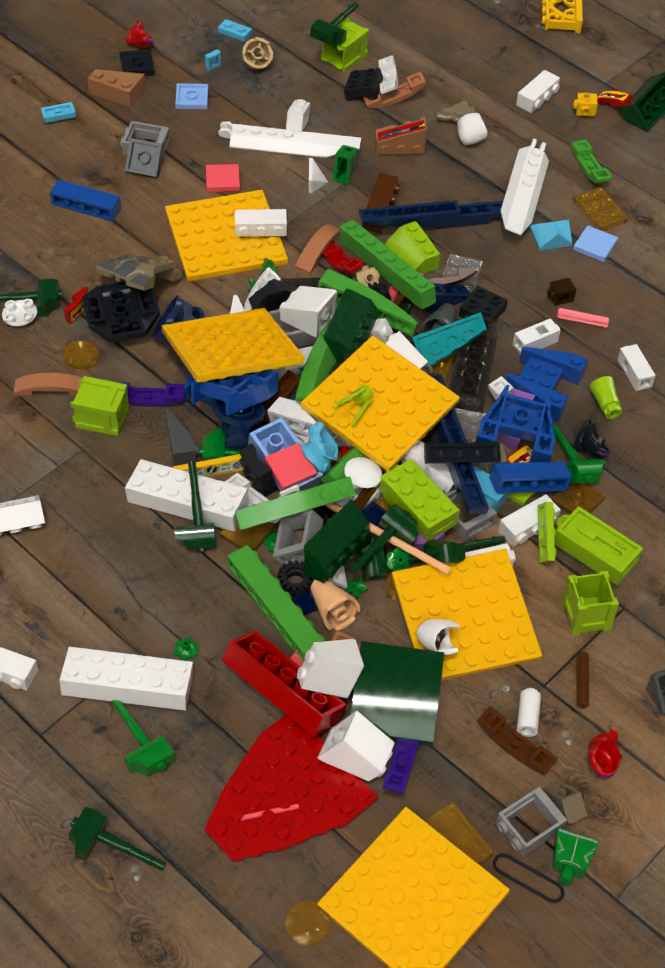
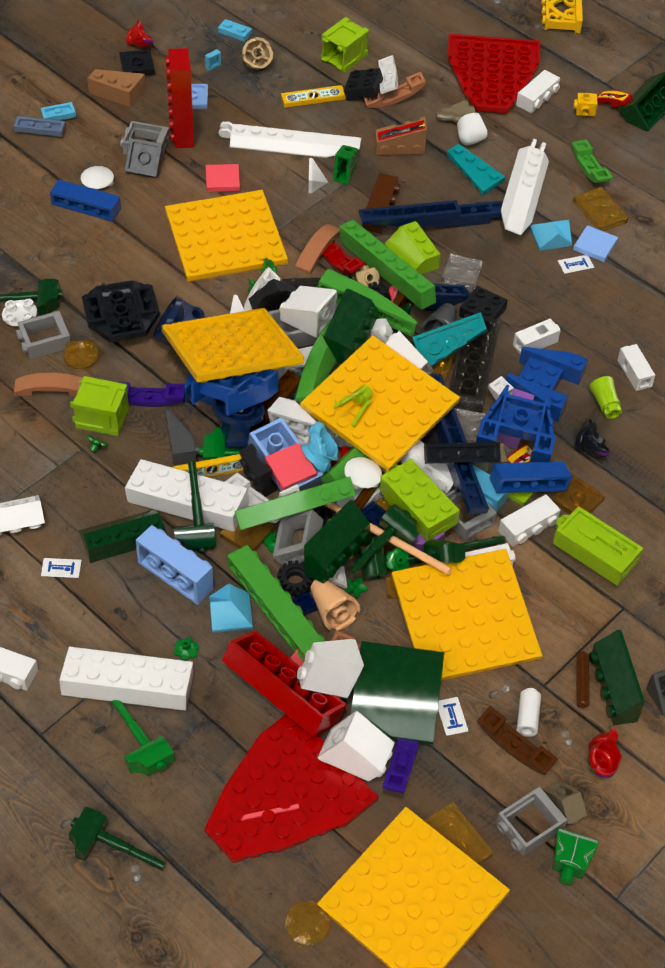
(39, 126): none -> sand blue plate
(47, 345): none -> light grey window
(61, 567): none -> white sticker
(76, 308): red slope -> none
(95, 443): none -> green plant
(97, 177): none -> white dish
(118, 535): none -> dark green slope
(139, 270): dark tan wedge -> none
(175, 564): none -> light blue brick
(180, 99): none -> red brick
(230, 609): none -> medium azure slope
(260, 222): white brick -> none
(298, 115): white brick -> none
(313, 96): none -> tile
(330, 32): dark green piece -> none
(435, 635): white piece -> none
(452, 716): none -> white sticker
(464, 274): slope -> none
(478, 171): none -> teal wing
(492, 69): none -> red wing
(532, 870): black piece -> none
(546, 532): lime plate -> none
(561, 291): dark brown brick -> none
(576, 264): none -> white sticker
(581, 469): green piece -> none
(582, 317): coral axle -> none
(589, 603): lime container -> none
(617, 679): none -> dark green slope

